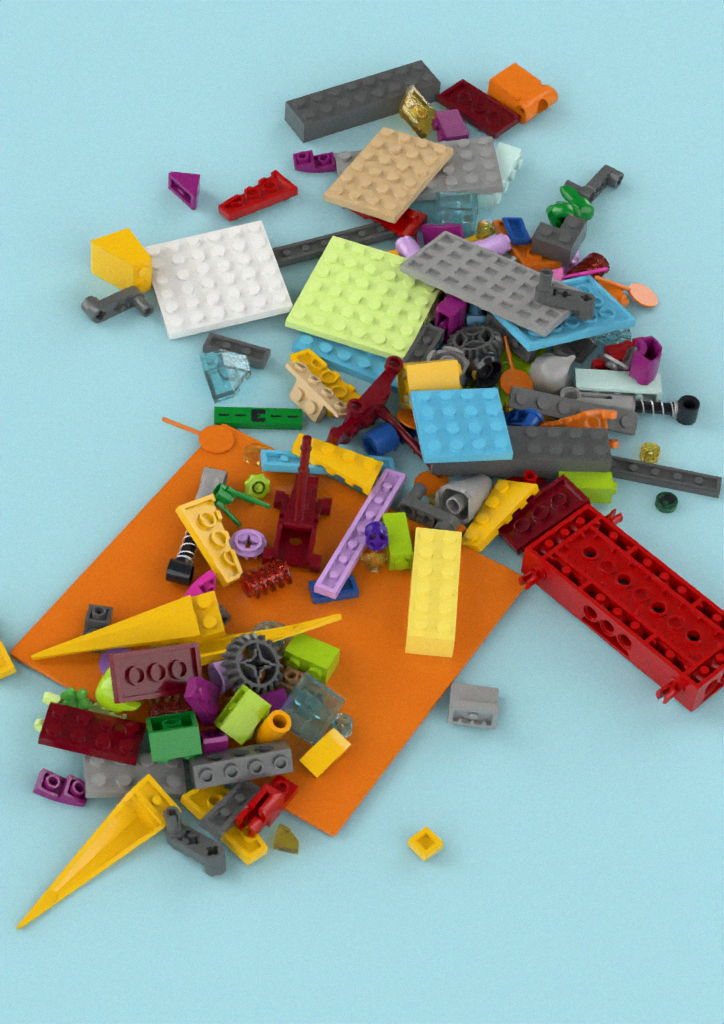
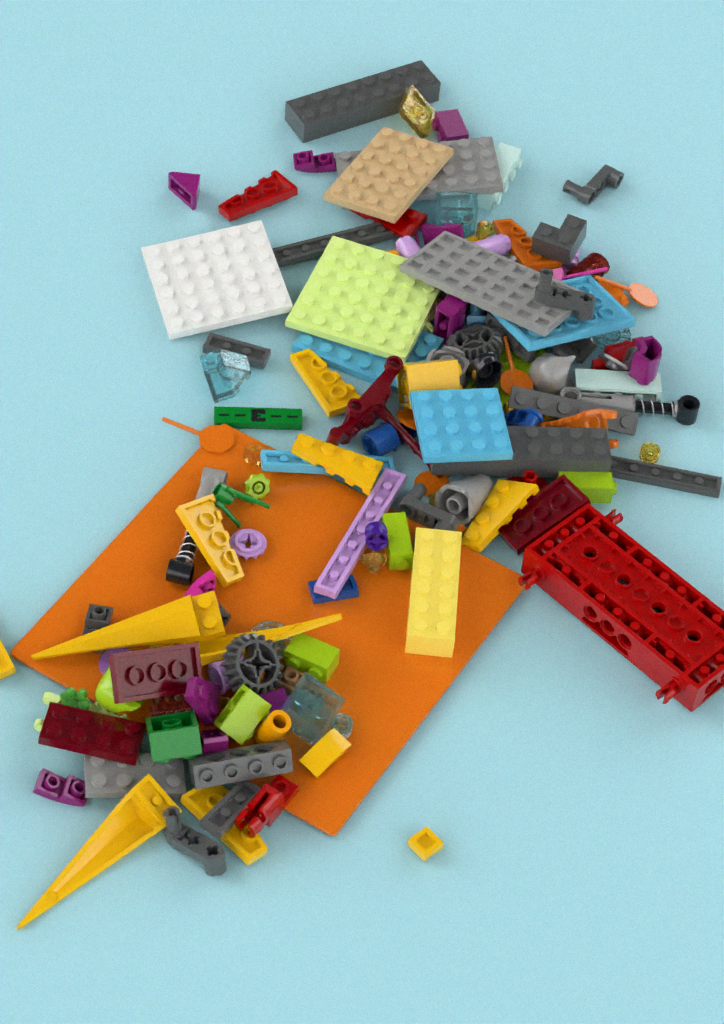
(115, 304): dark grey beam -> none
(121, 261): yellow slope -> none
(266, 577): clear red piece -> none
(286, 840): clear yellow tile -> none
(299, 518): dark red piece -> none
(313, 395): tan bracket -> none
(426, 341): dark grey plate -> none
(473, 706): light grey bracket -> none
(479, 108): dark red plate -> none
(516, 230): blue tile -> none
(521, 92): orange piece -> none
(576, 206): green animal -> none
(666, 502): clear green tile -> none

